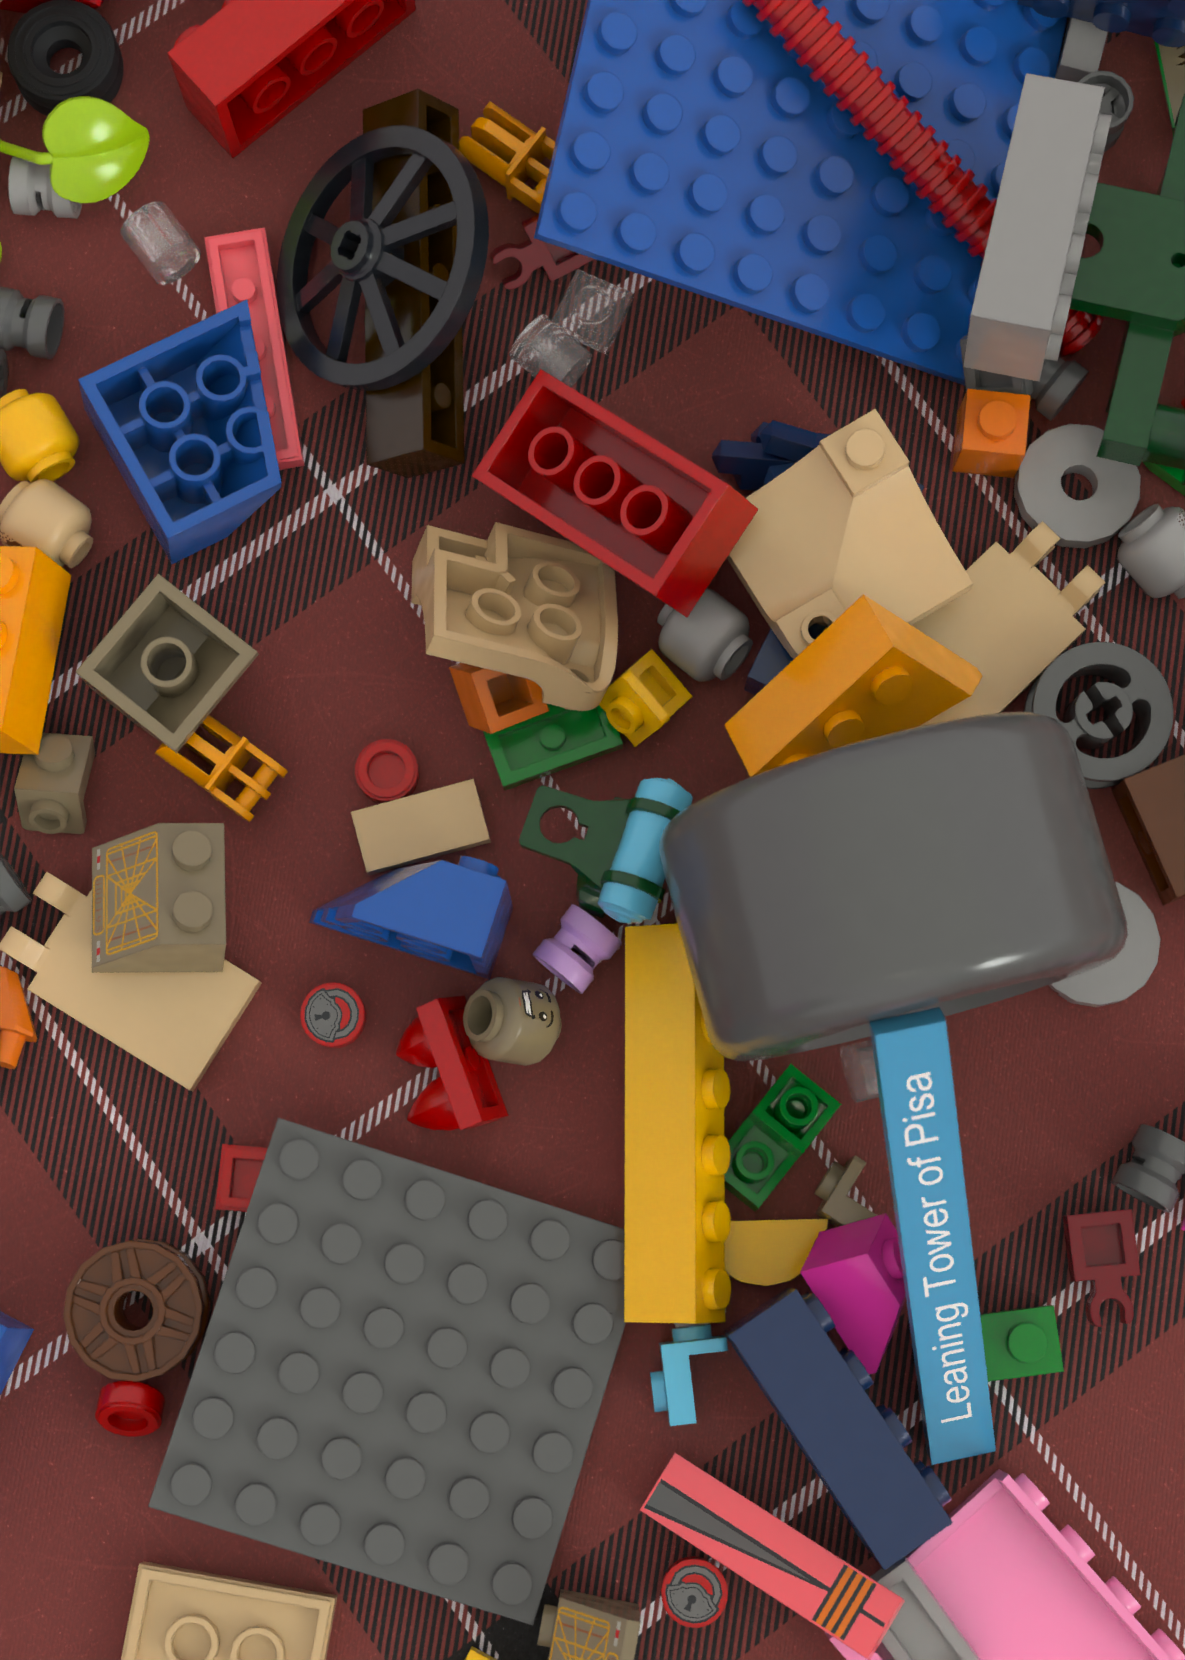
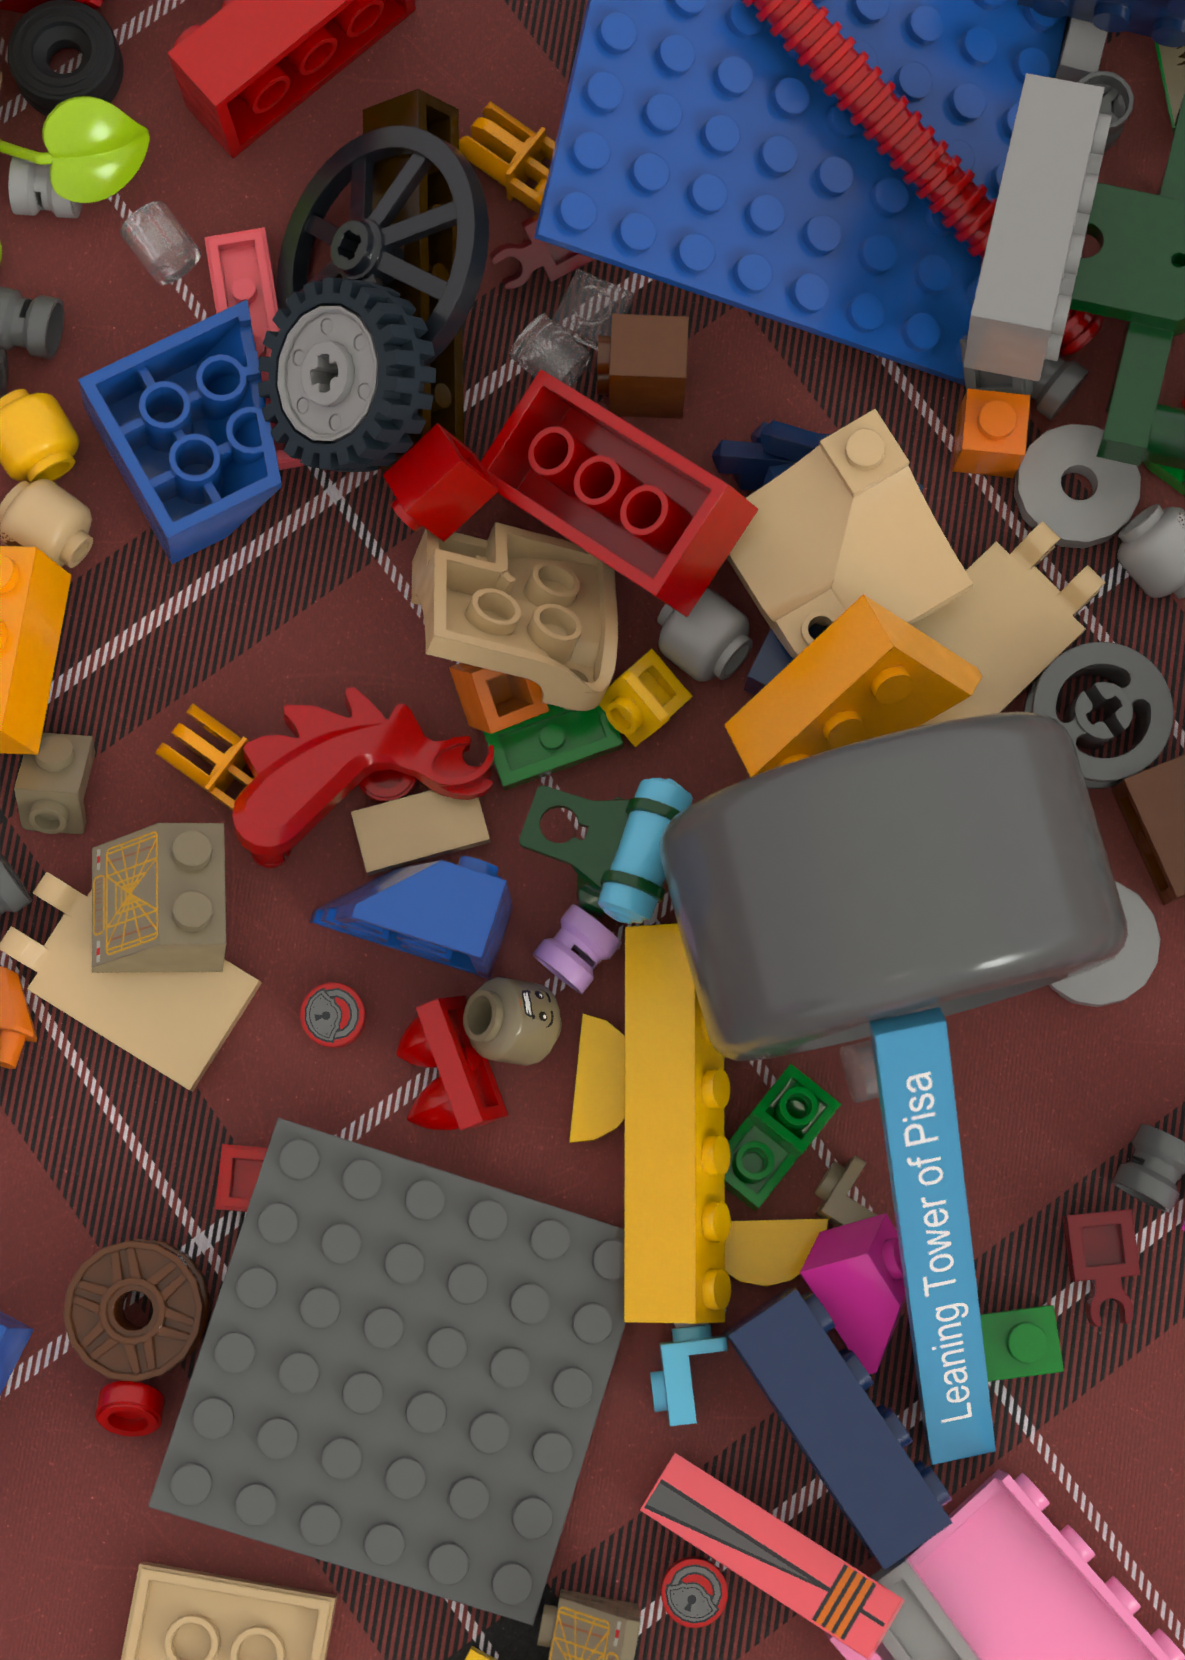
(166, 664): dark tan slope -> none
(311, 774): none -> red animal
(346, 375): none -> wheel
(439, 484): none -> red brick
(599, 1081): none -> yellow tile
(644, 365): none -> reddish brown brick

